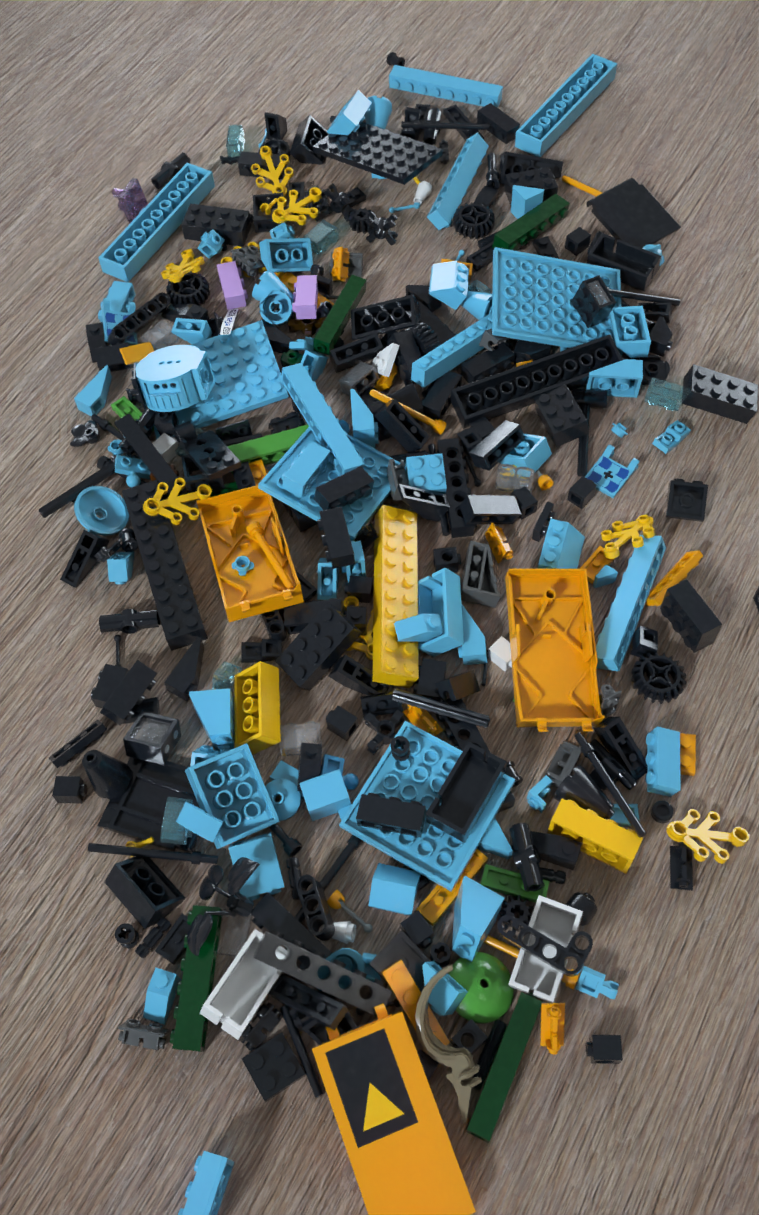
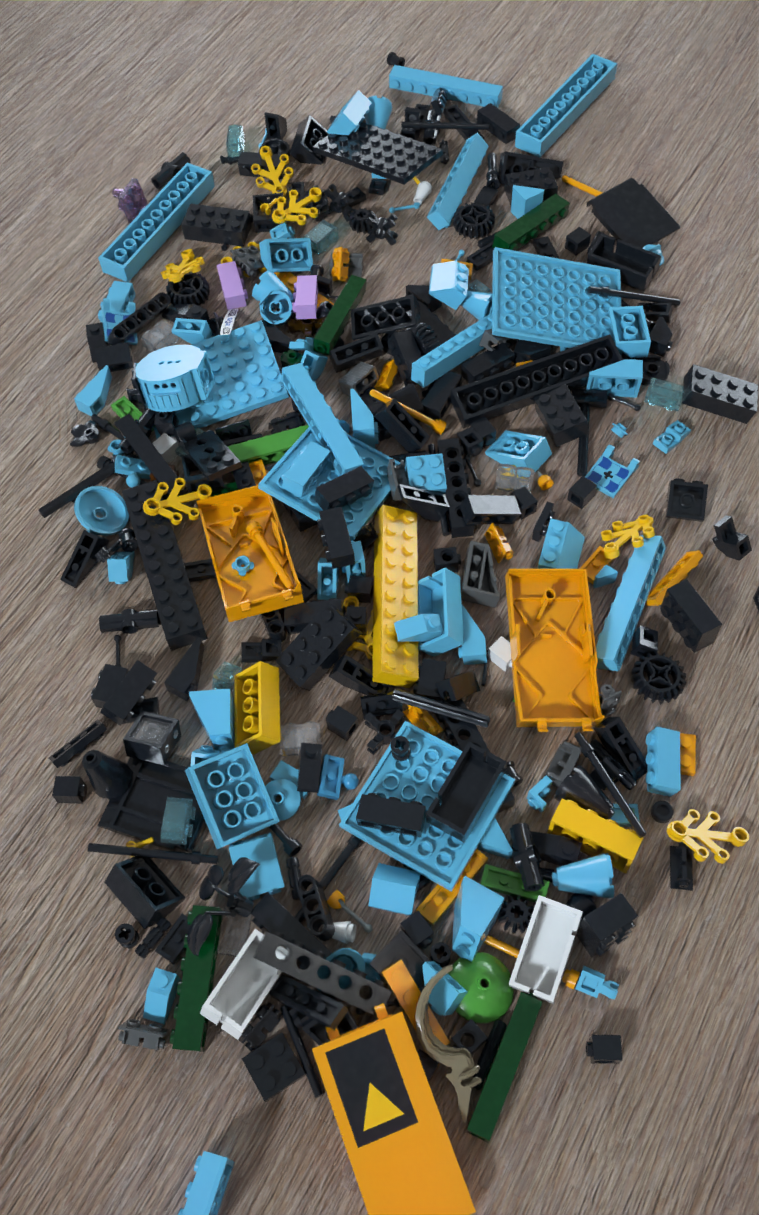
(136, 352): light orange slope -> none
(199, 822): medium azure slope -> none
(200, 570): none -> black hinge
(214, 243): medium azure brick -> none
(325, 794): medium azure slope -> none
(377, 187): none -> black tile
(385, 359): white wing -> none
(439, 101): none -> black plate
(497, 445): black brick -> none
(542, 941): black beam -> none
(552, 1026): light orange hinge -> none
(586, 877): none -> medium azure cone
(593, 301): black piece -> none
(607, 925): none -> black brick
(610, 396): none -> black hinge
(728, 541): none -> black brick

